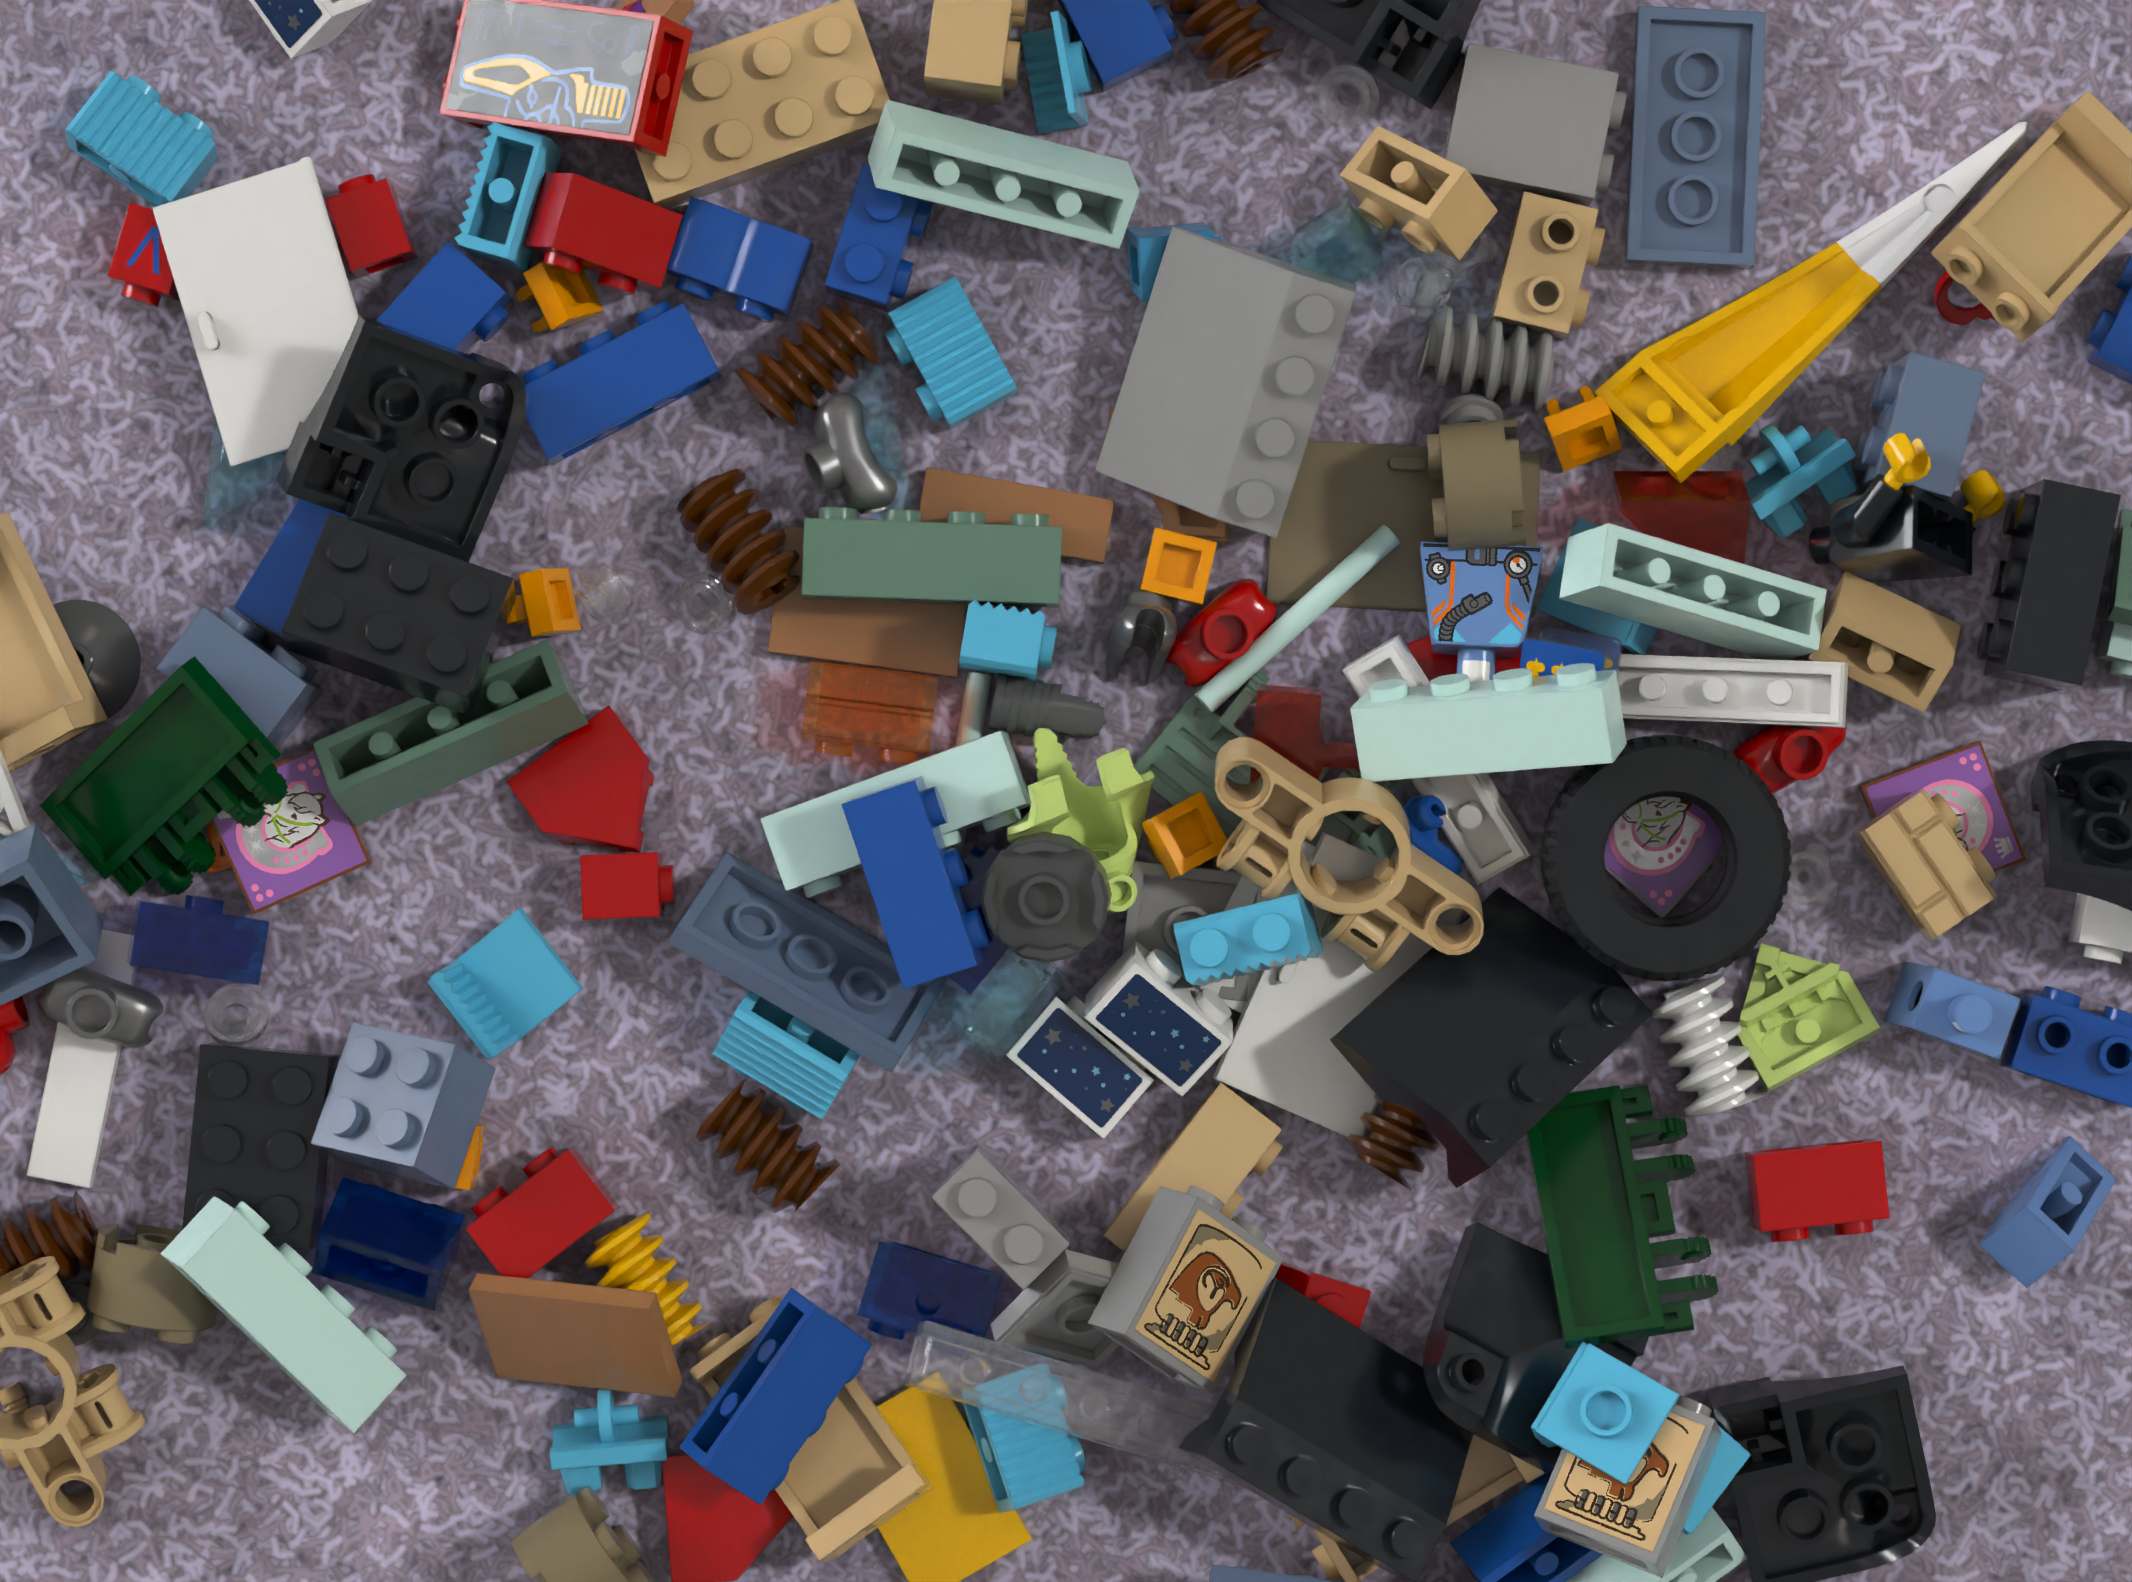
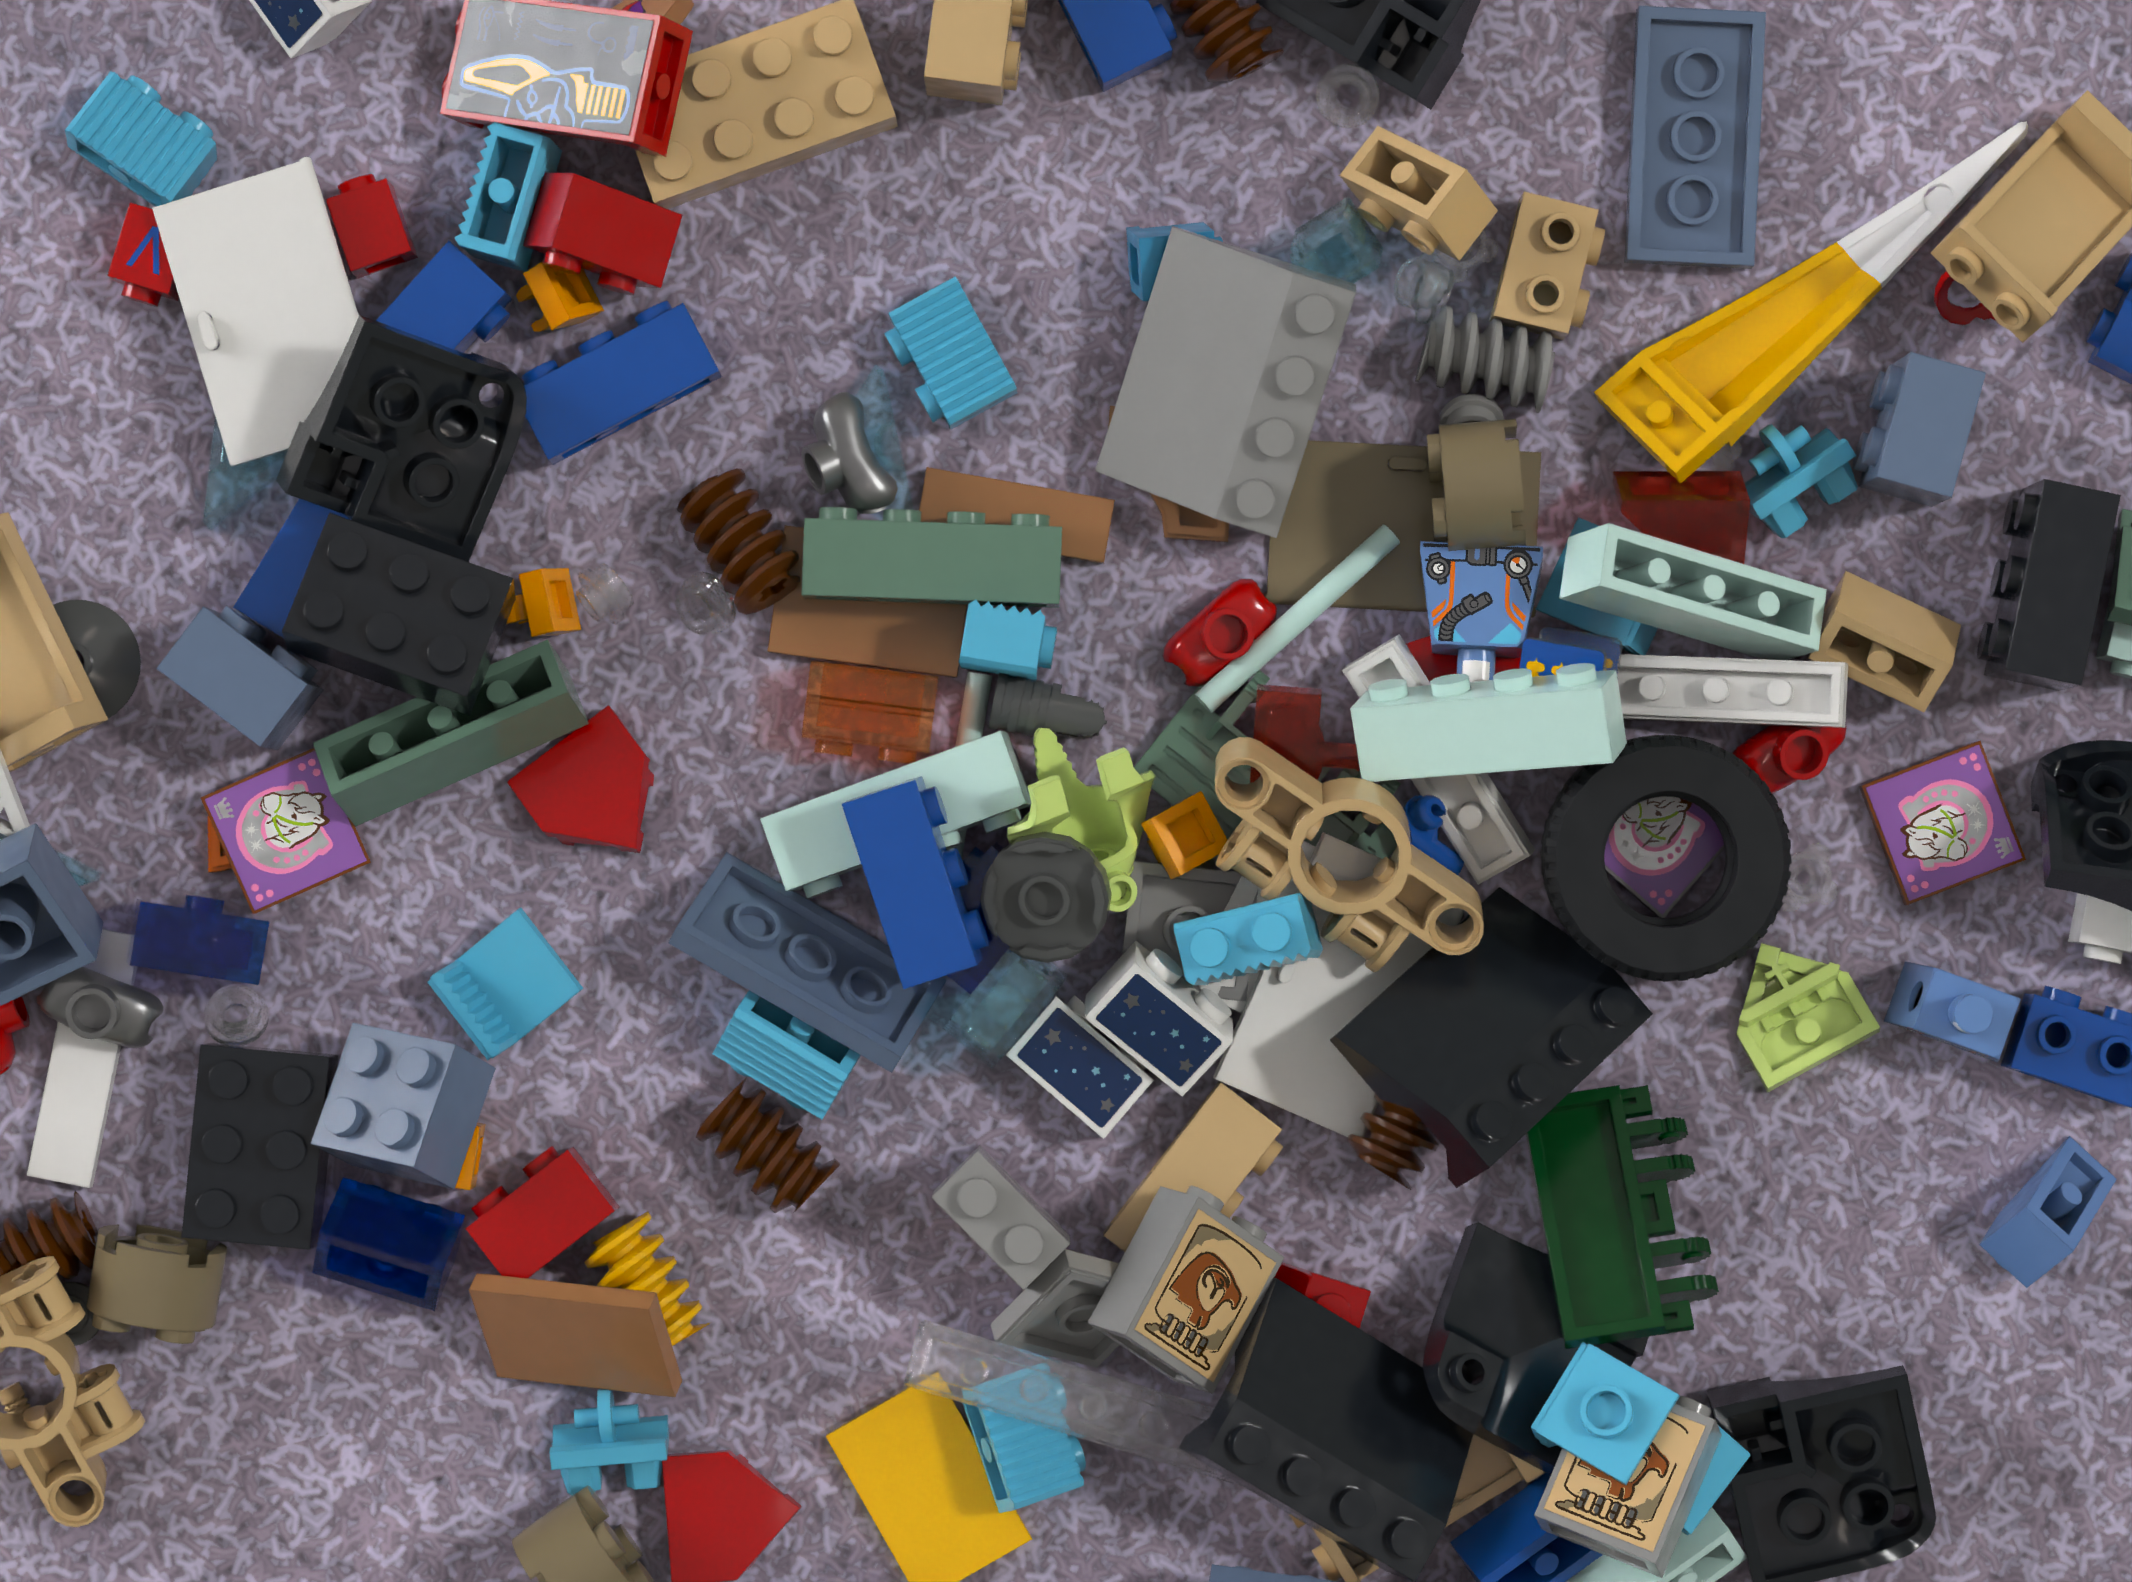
(163, 779): dark green hinge -> none
(284, 1313): light aqua brick -> none
(625, 885): red brick -> none
(738, 259): blue brick -> none
(776, 1397): blue brick -> none
(809, 363): reddish brown piece -> none
(845, 1474): tan panel -> none
(874, 243): blue brick -> none
(920, 1286): clear blue brick -> none
(1002, 174): light aqua brick -> none
(1057, 76): medium azure piece -> none
(1146, 623): flat silver piece -> none
(1178, 566): light orange tile -> none
(1534, 124): light grey brick -> none
(1582, 430): light orange tile -> none
(1706, 1047): white piece -> none
(1817, 1188): red brick -> none
(1905, 530): black torso -> none
(1927, 862): tan brick -> none

